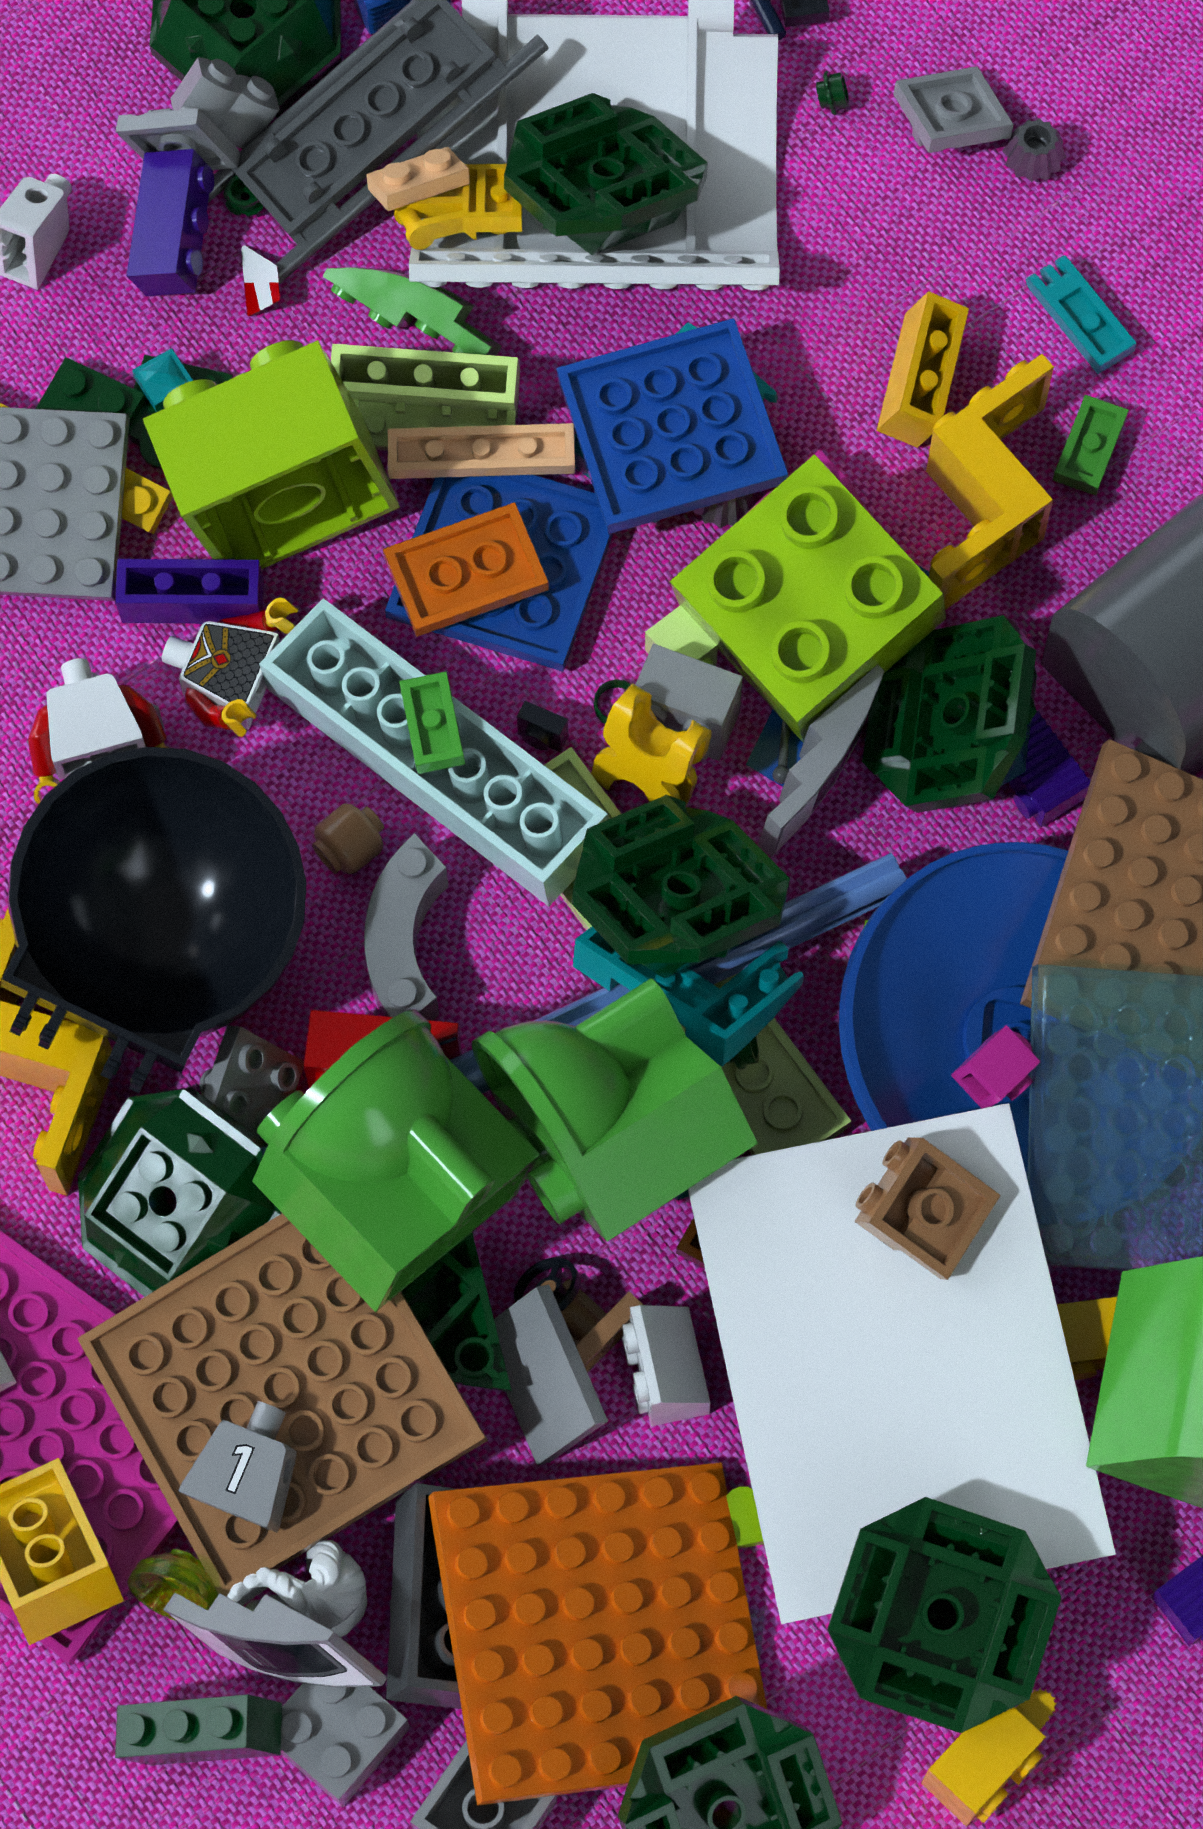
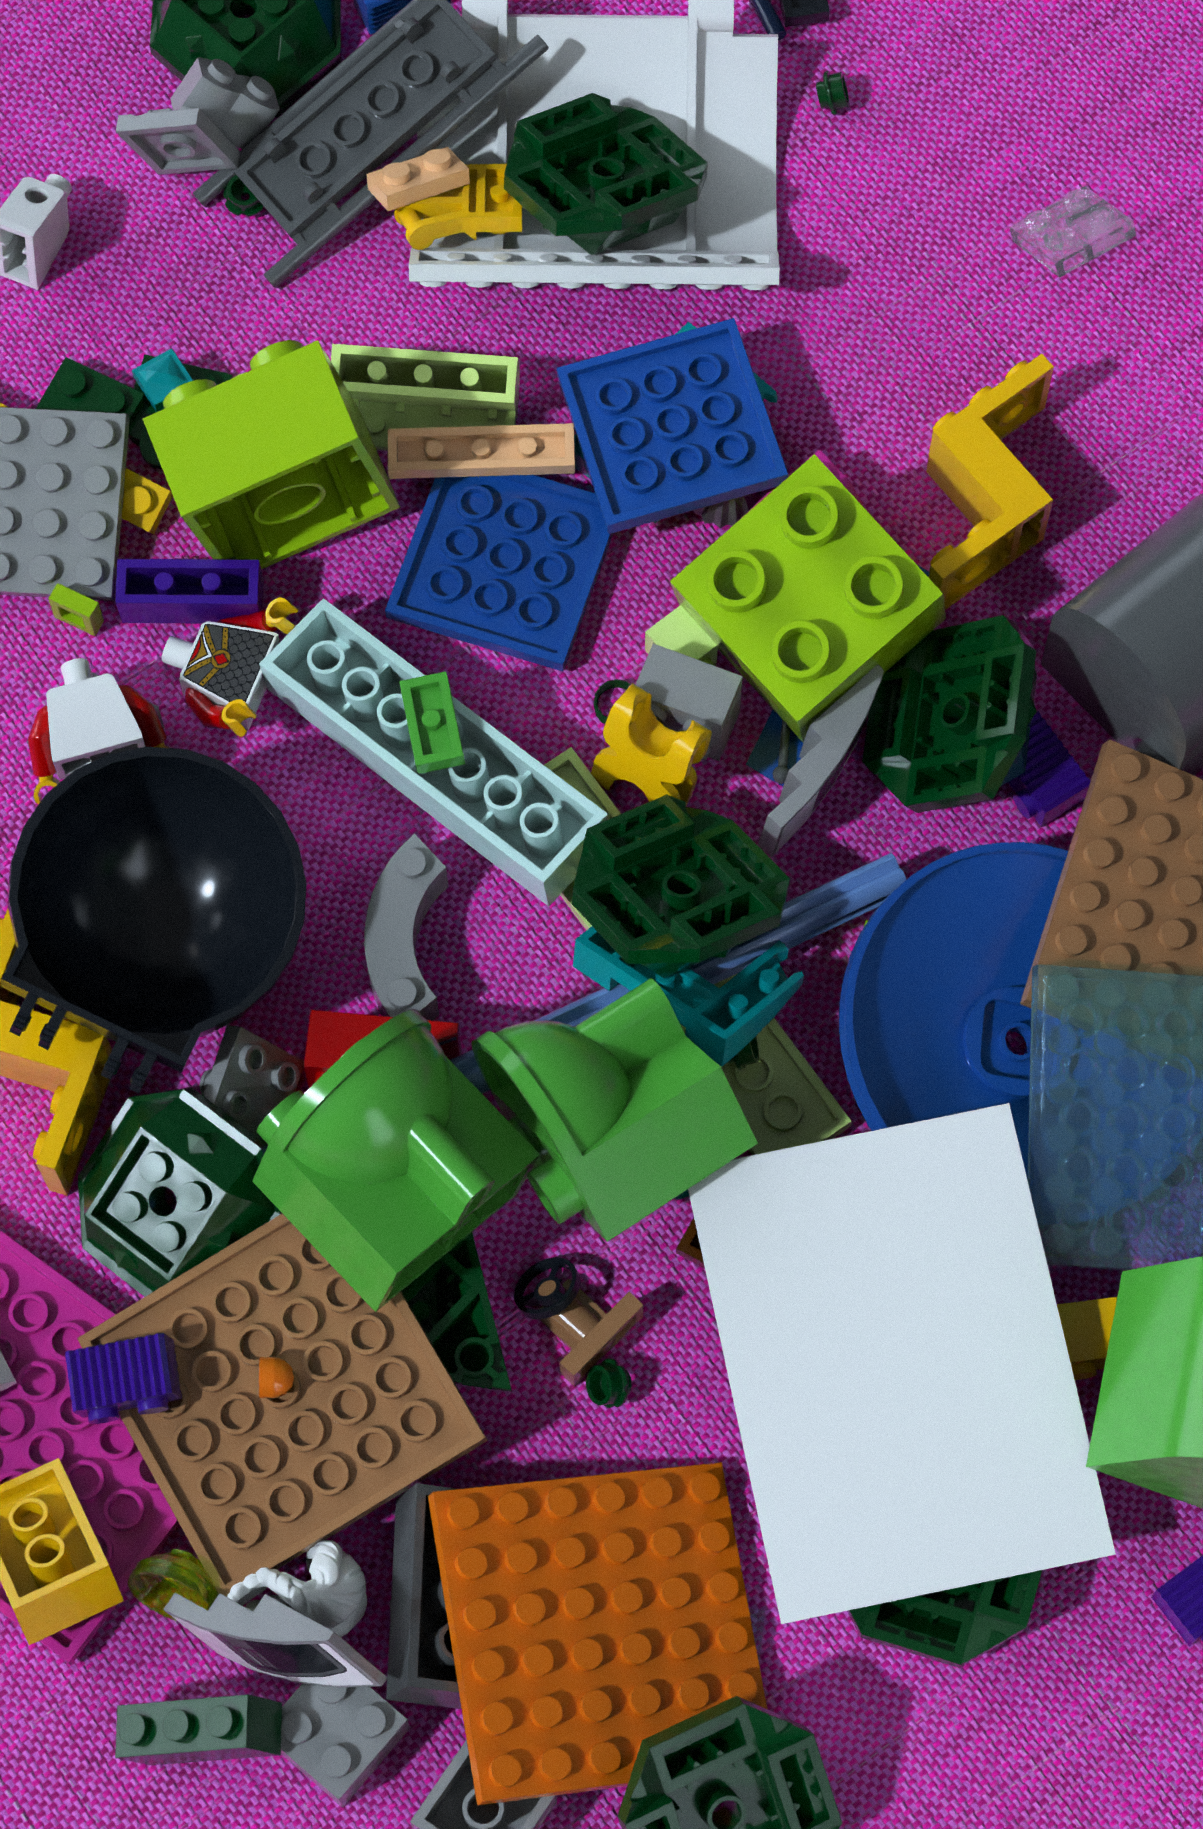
(76, 609): none -> lime tile
(123, 1377): none -> dark purple brick
(170, 222): dark purple brick -> none
(245, 1469): light grey torso -> none
(260, 281): white sticker -> none
(275, 1377): none -> orange hinge
(348, 838): medium nougat head -> none
(398, 301): bright green slope -> none
(465, 569): orange plate -> none
(542, 727): black plate -> none
(546, 1376): light grey tile -> none
(608, 1384): none -> dark green plate
(668, 1363): white slope -> none
(744, 1517): lime tile -> none
(922, 369): yellow brick -> none
(925, 1206): medium nougat plate -> none
(952, 109): light grey hinge -> none
(984, 1758): yellow hinge -> none
(997, 1068): dark pink brick -> none
(1000, 1606): dark green piece -> none
(1034, 150): flat silver piece -> none
(1072, 231): none -> clear plate
(1081, 315): teal hinge -> none
(1090, 445): bright green plate -> none

